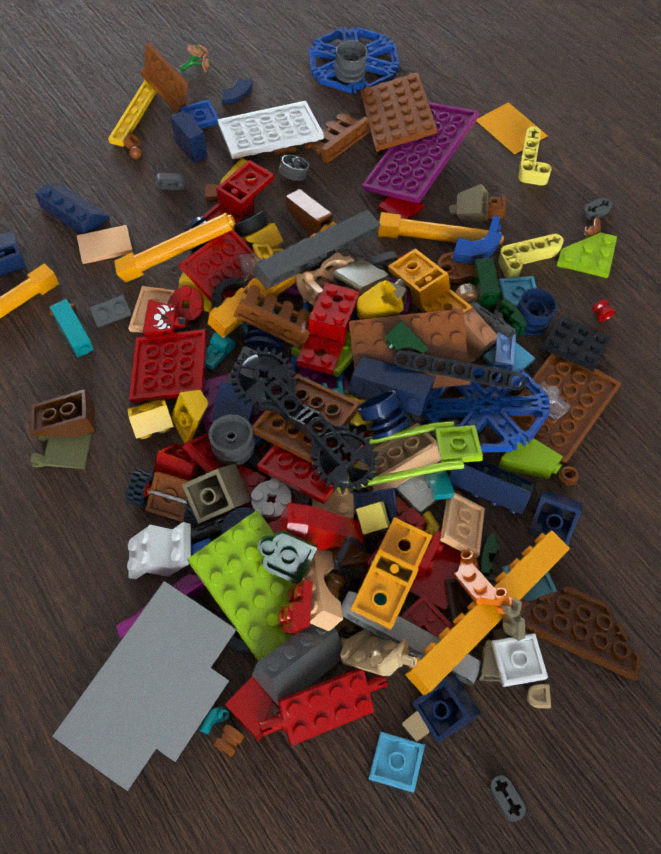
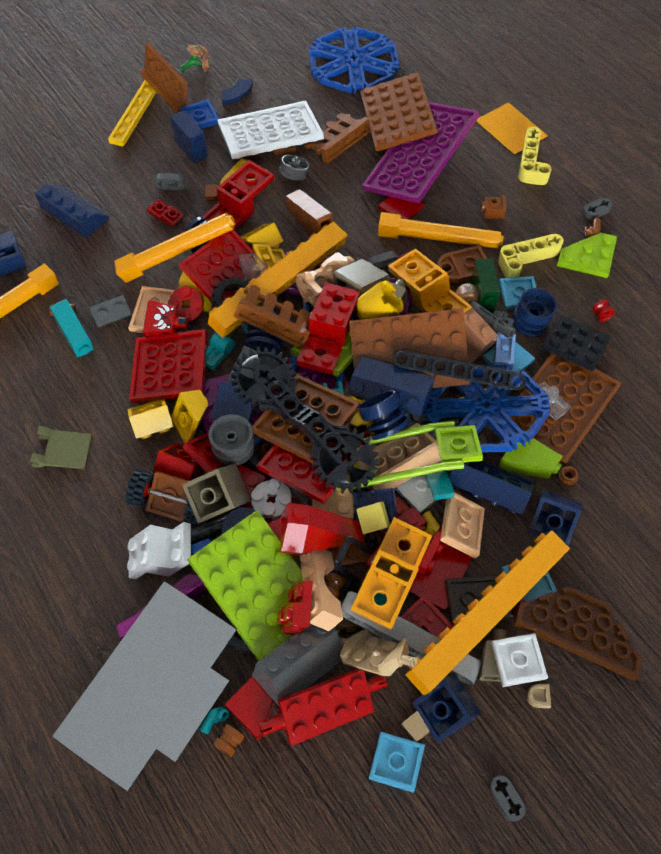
(64, 416): reddish brown slope -> none
(104, 244): light nougat tile -> none
(133, 143): dark orange plate -> none
(164, 213): none -> red slope
(251, 223): black tyre -> none
(286, 555): plate -> none
(316, 249): dark grey brick -> none
(350, 61): dark grey wheel -> none
(401, 336): dark green arch -> none
(468, 251): blue arch -> none
(471, 204): dark tan torso -> none
(478, 586): orange plate -> none
(488, 554): dark green slope -> none
(512, 621): dark tan plate -> none
(514, 316): dark green slope -> none

